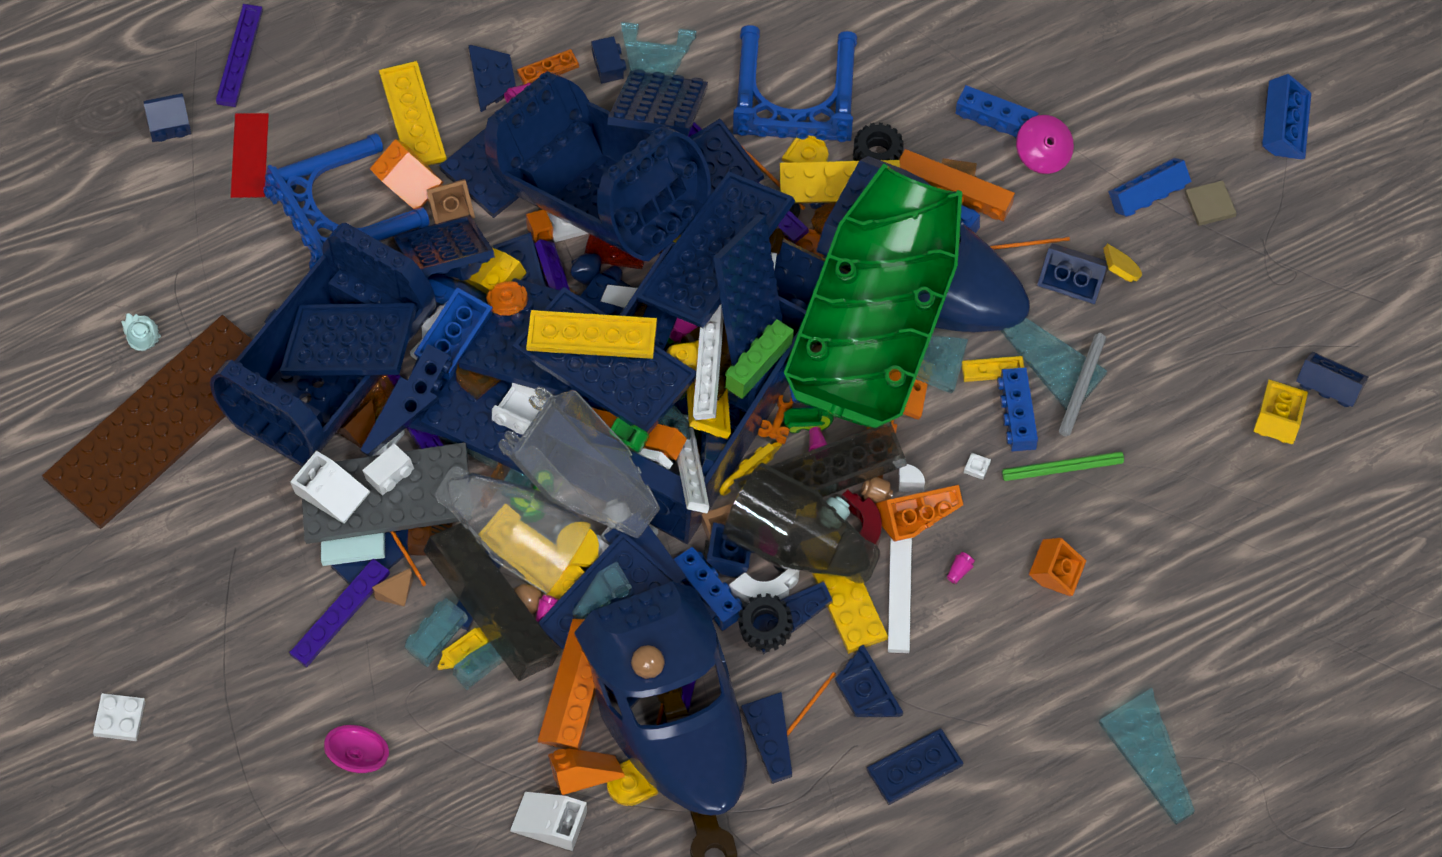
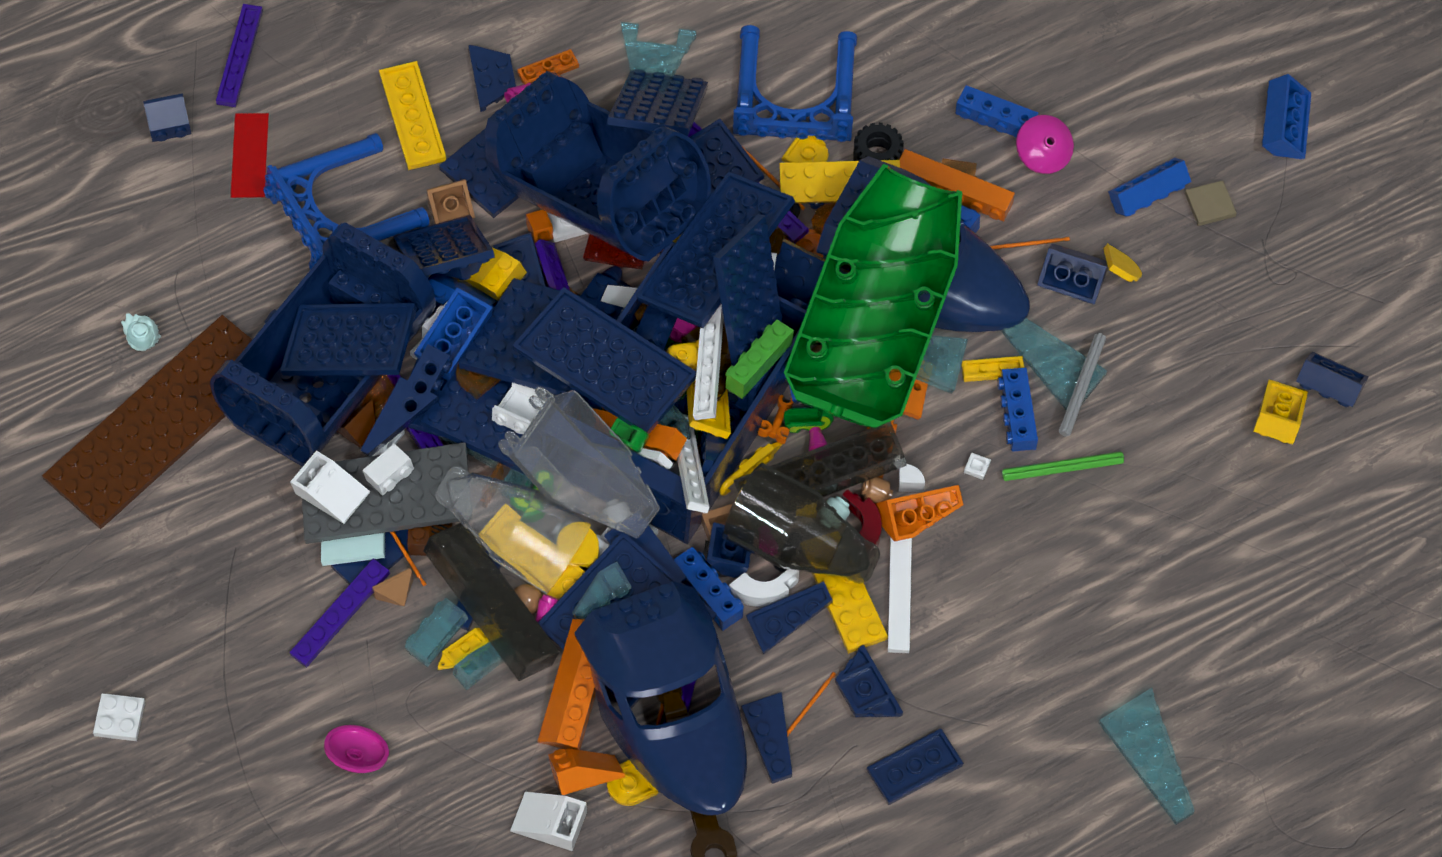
(405, 174): slope -> none
(507, 298): orange tile -> none
(586, 267): dark blue piece -> none
(591, 334): yellow plate -> none
(607, 59): dark blue brick -> none
(647, 661): medium nougat hair -> none
(771, 638): black tyre -> none
(961, 566): dark pink cone -> none
(1057, 566): orange slope -> none

